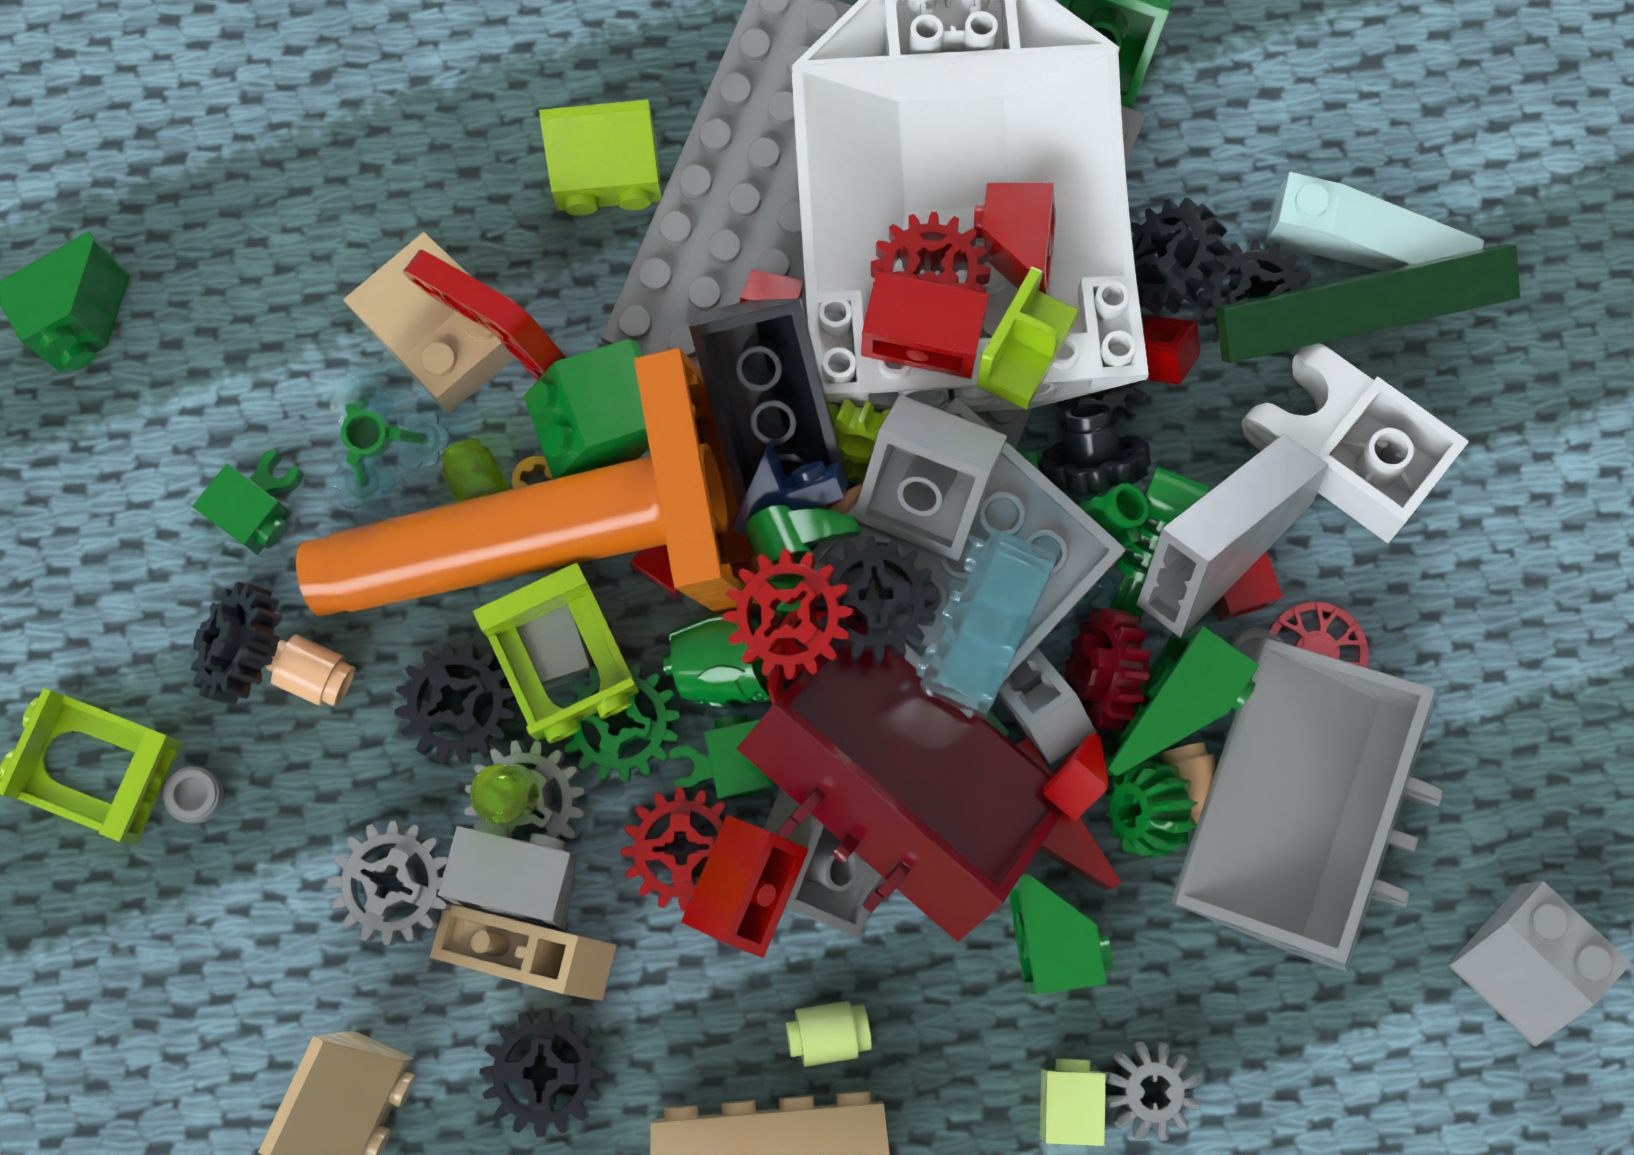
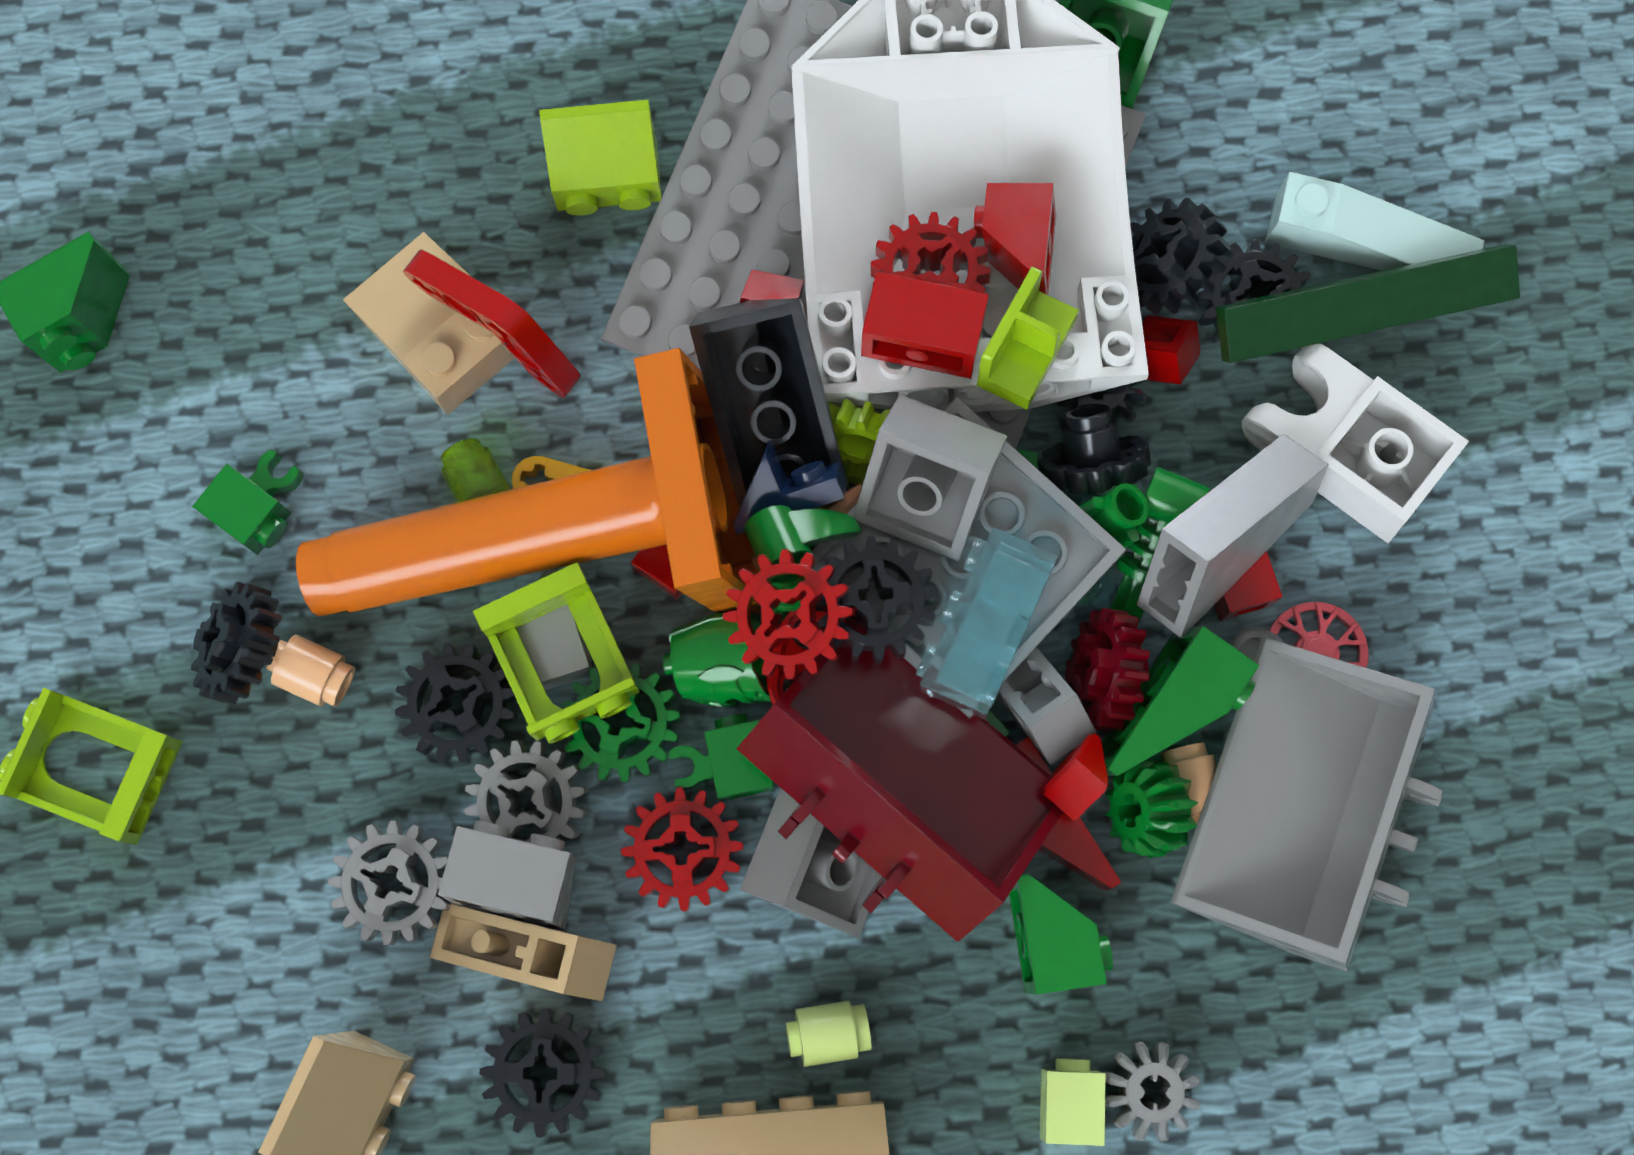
(193, 795): light grey tile -> none
(369, 435): clear light blue plant -> none
(504, 793): clear neon green brick -> none
(590, 410): green slope -> none
(745, 886): red brick -> none
(1539, 962): light grey slope -> none

